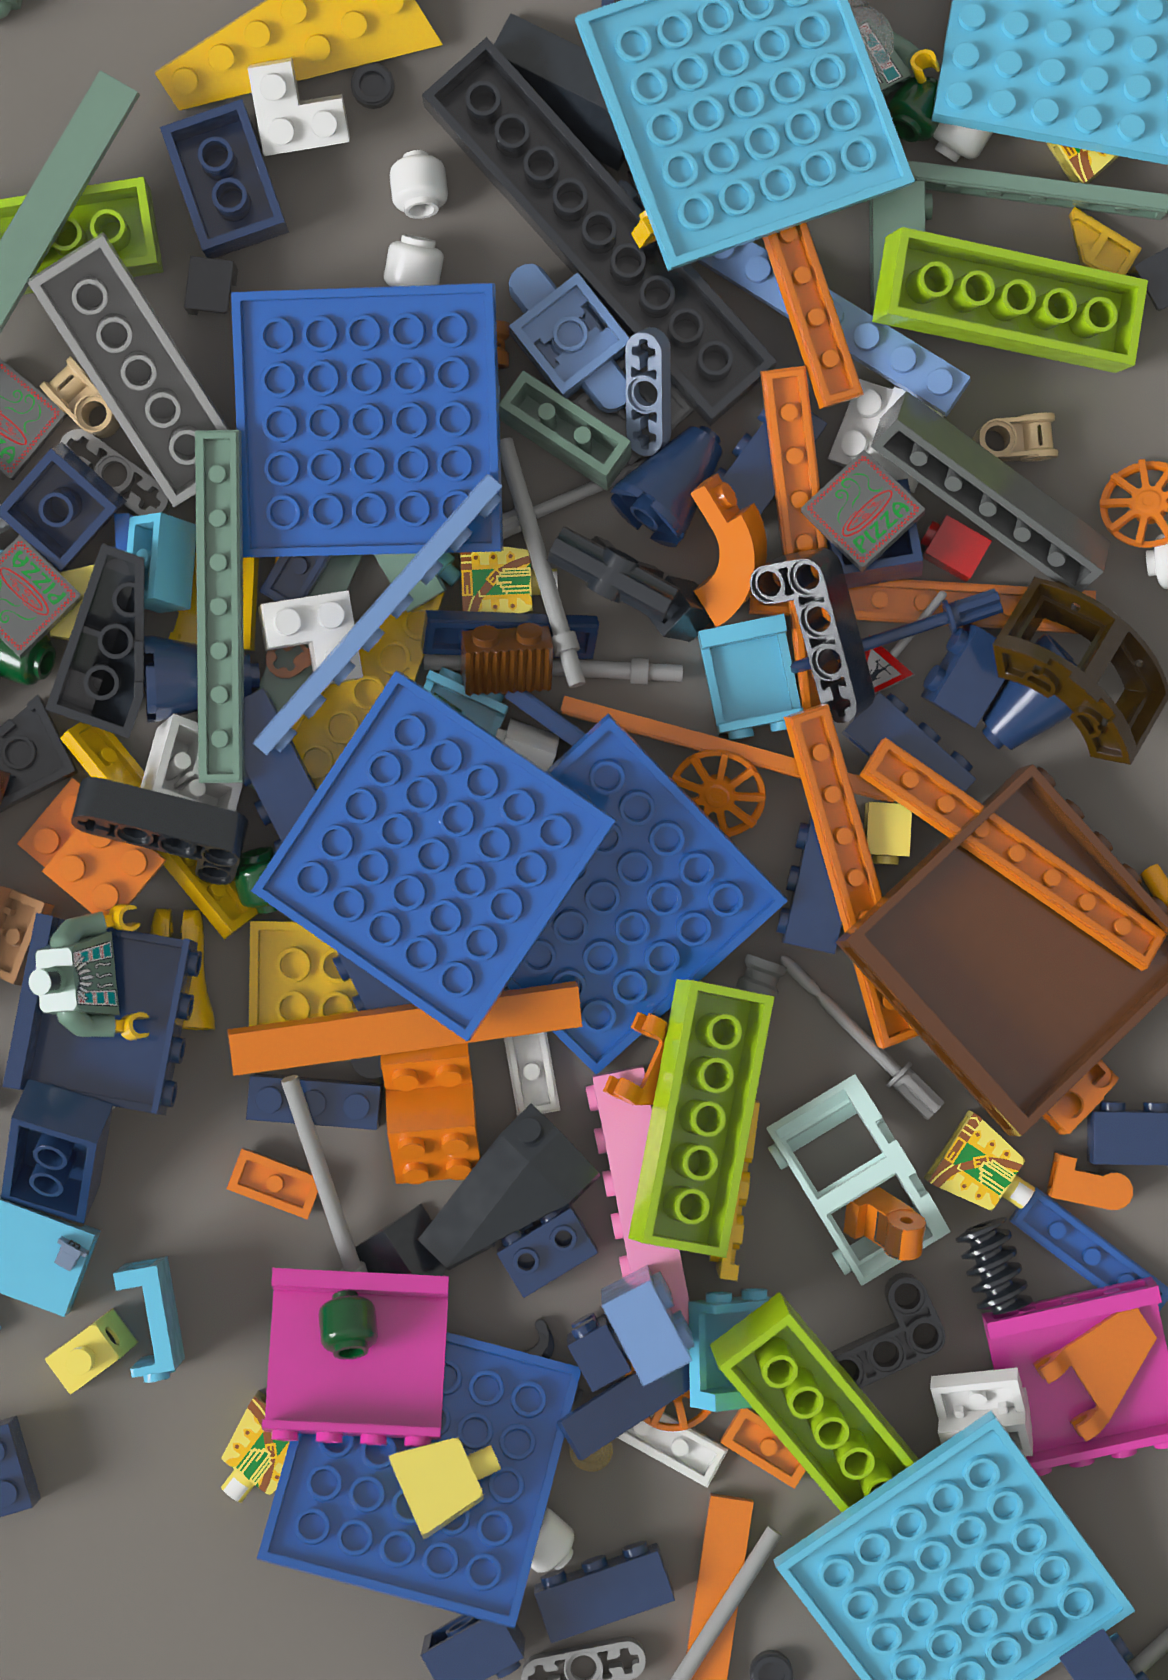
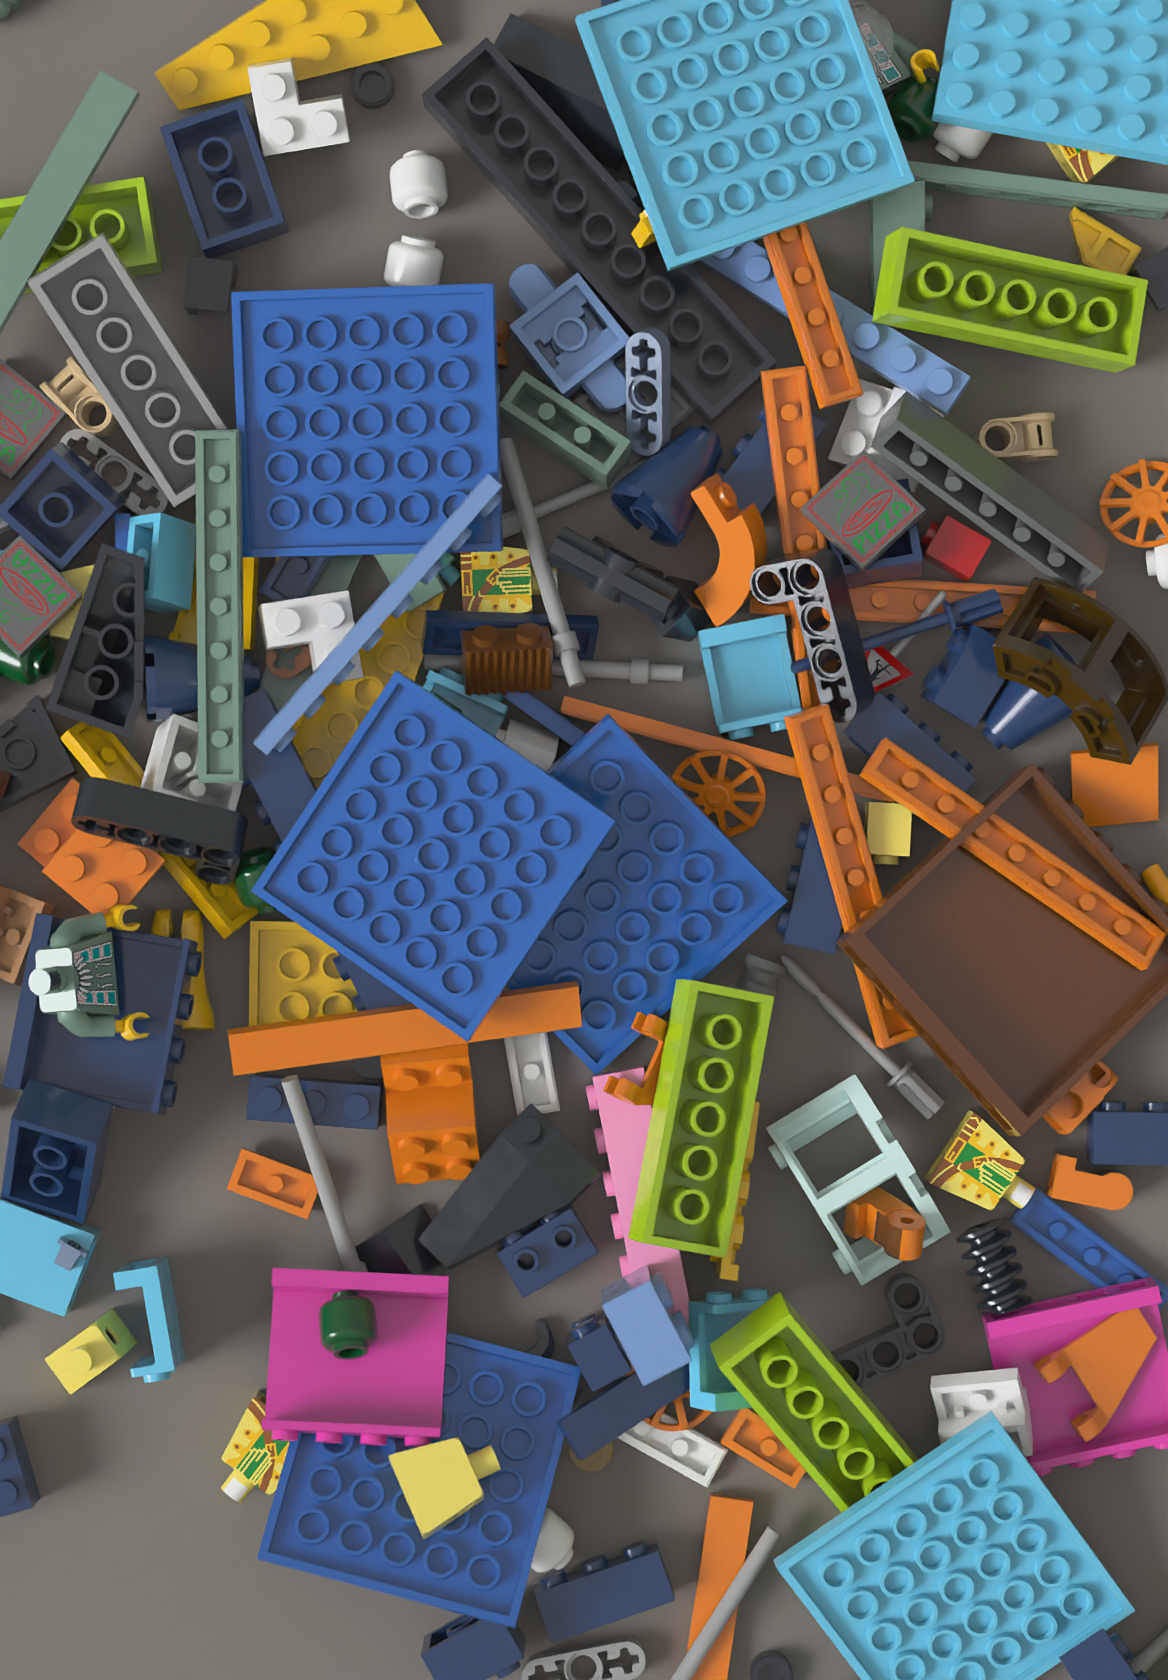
(1116, 791): none -> orange piece

